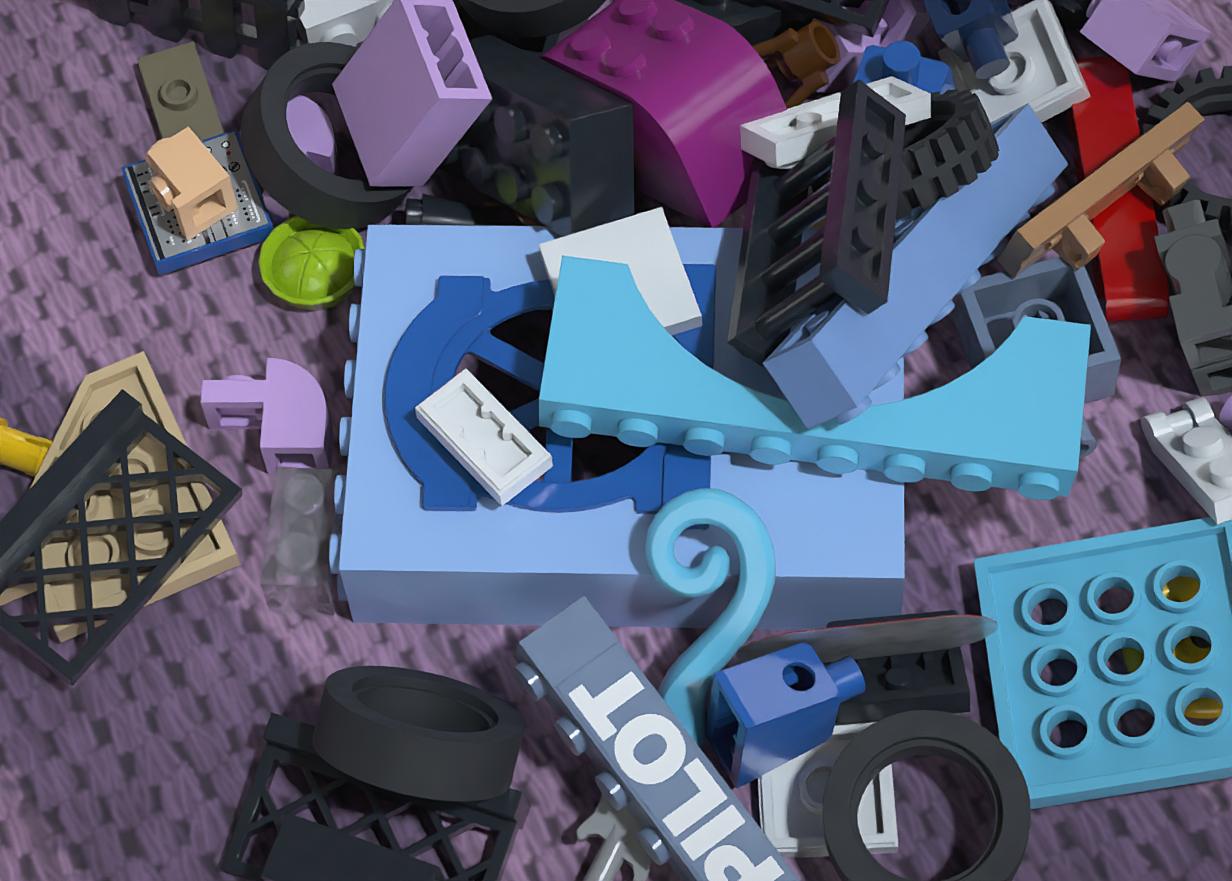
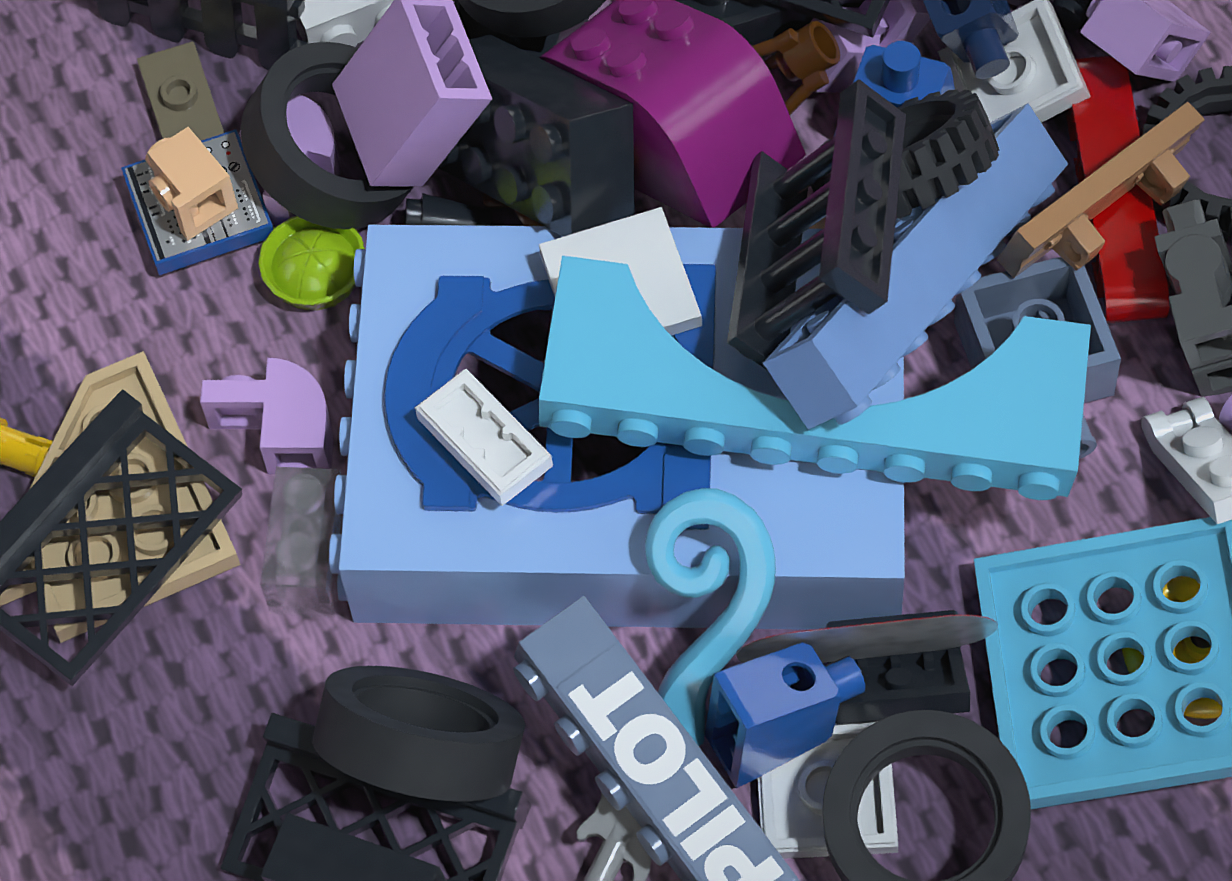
(800, 130): white plate -> none

